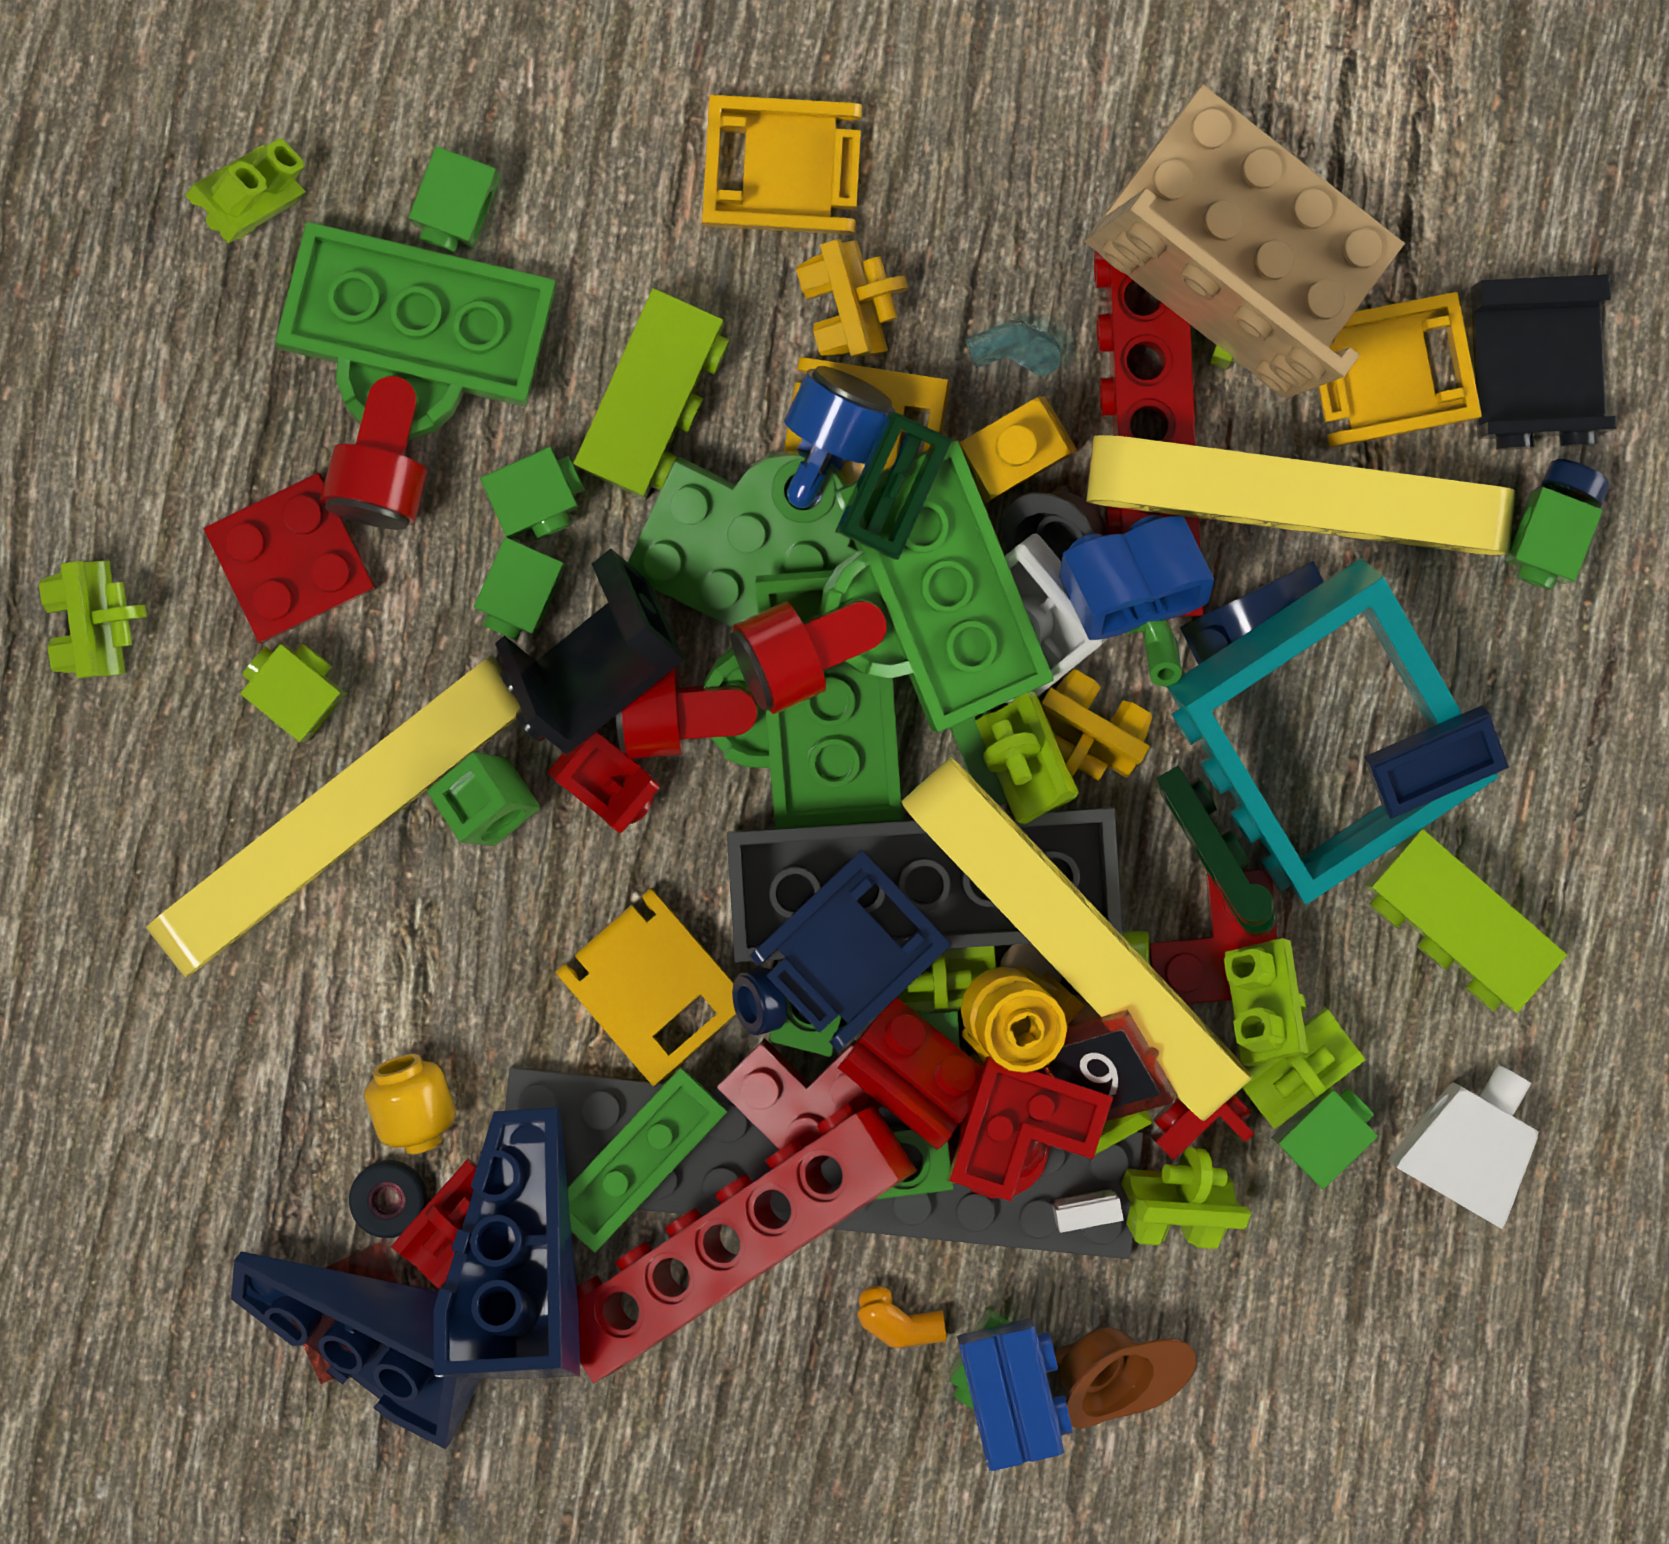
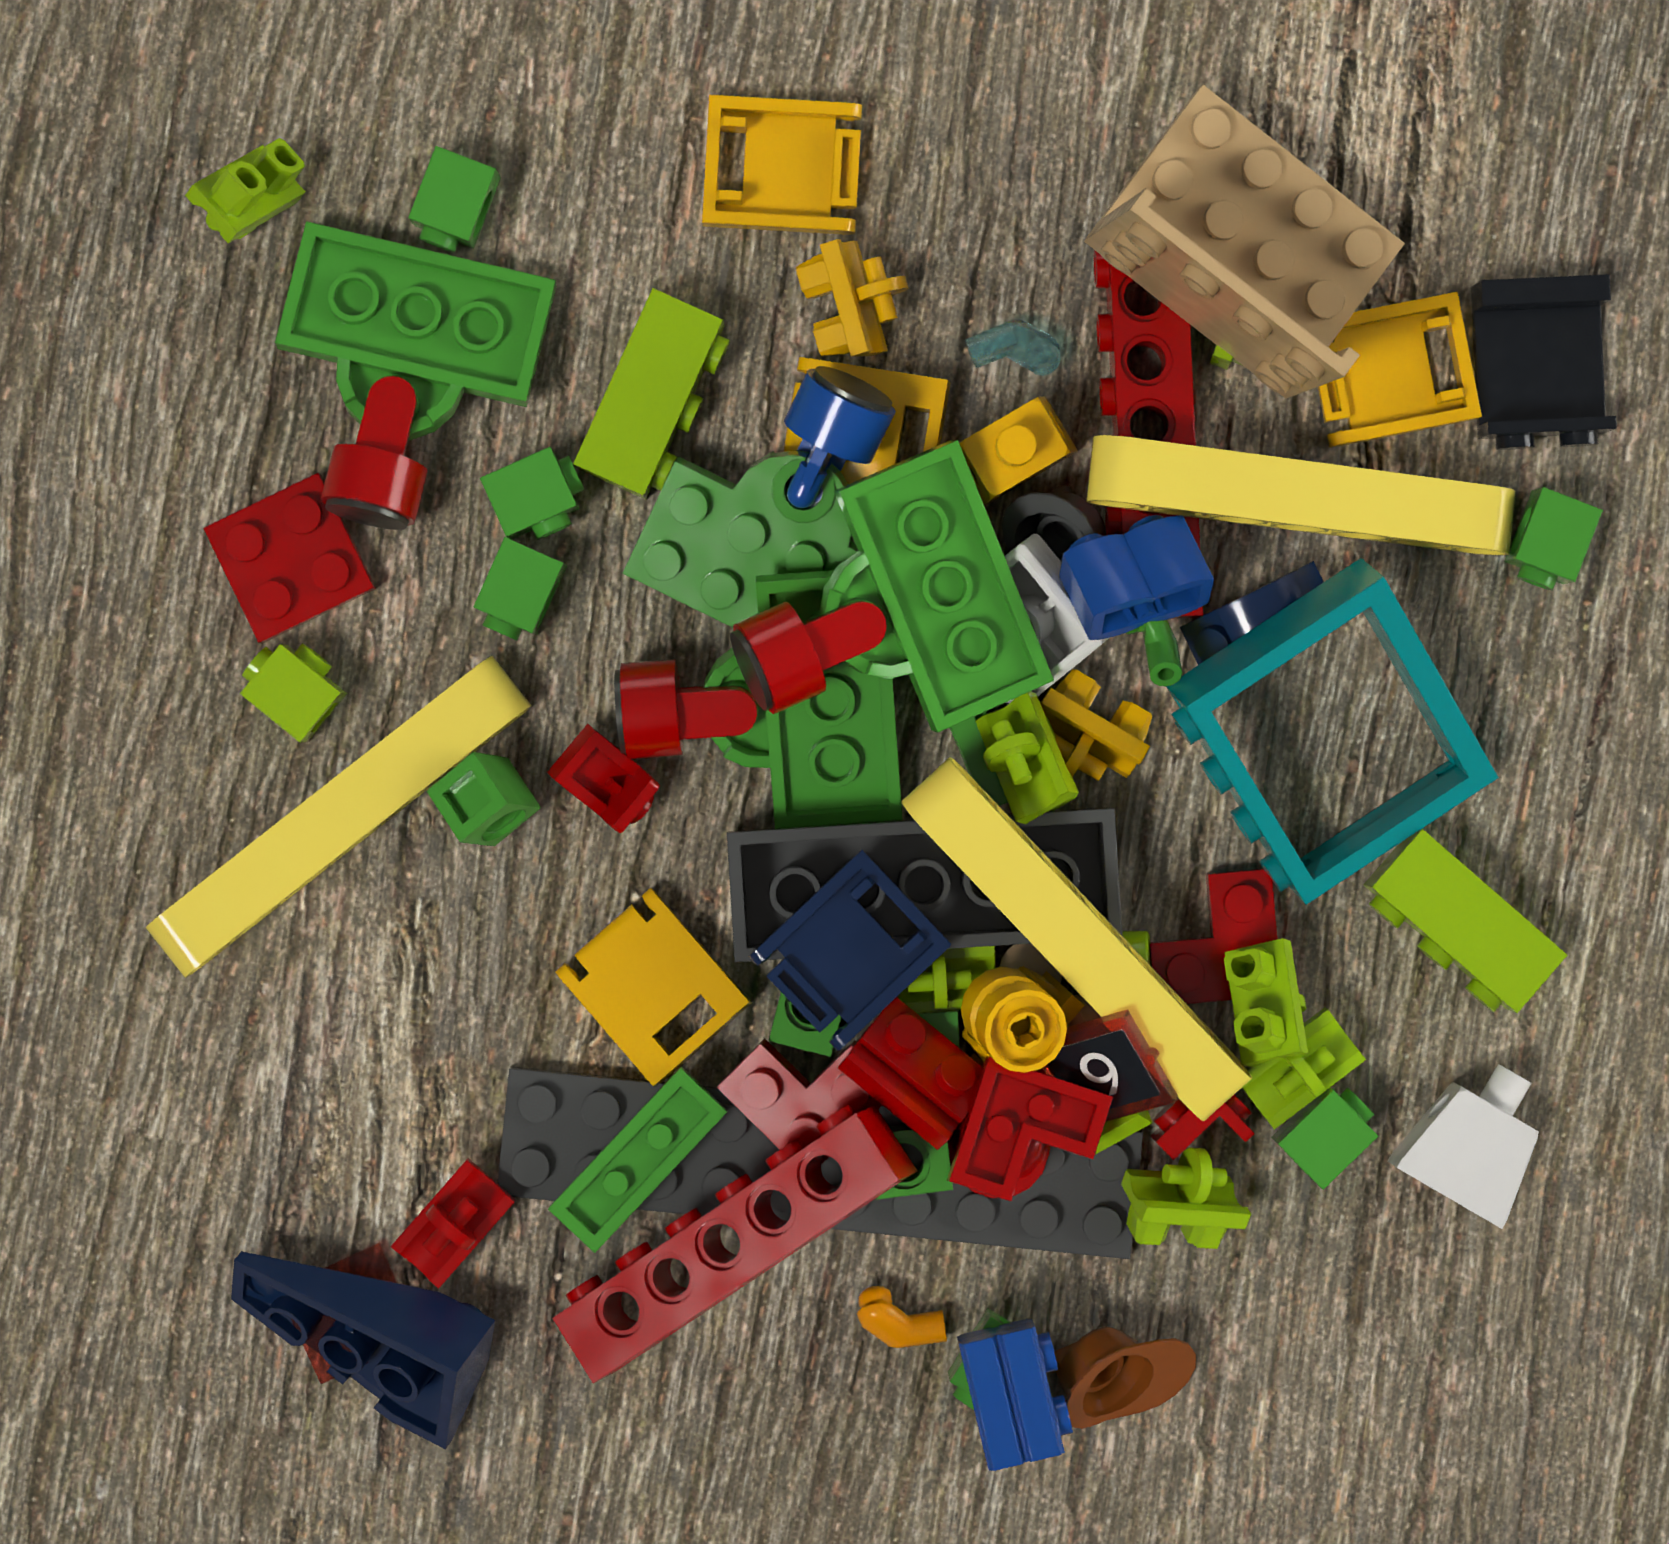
(95, 617): lime hips -> none
(364, 1195): black wheel -> none
(409, 1103): yellow head -> none
(512, 1274): dark blue wedge -> none
(596, 665): black panel -> none
(758, 1002): dark blue tile -> none
(870, 475): dark green tile -> none
(1087, 1210): white tile -> none
(1219, 854): dark green plate -> none
(1436, 762): dark blue tile -> none
(1576, 481): dark blue tile -> none

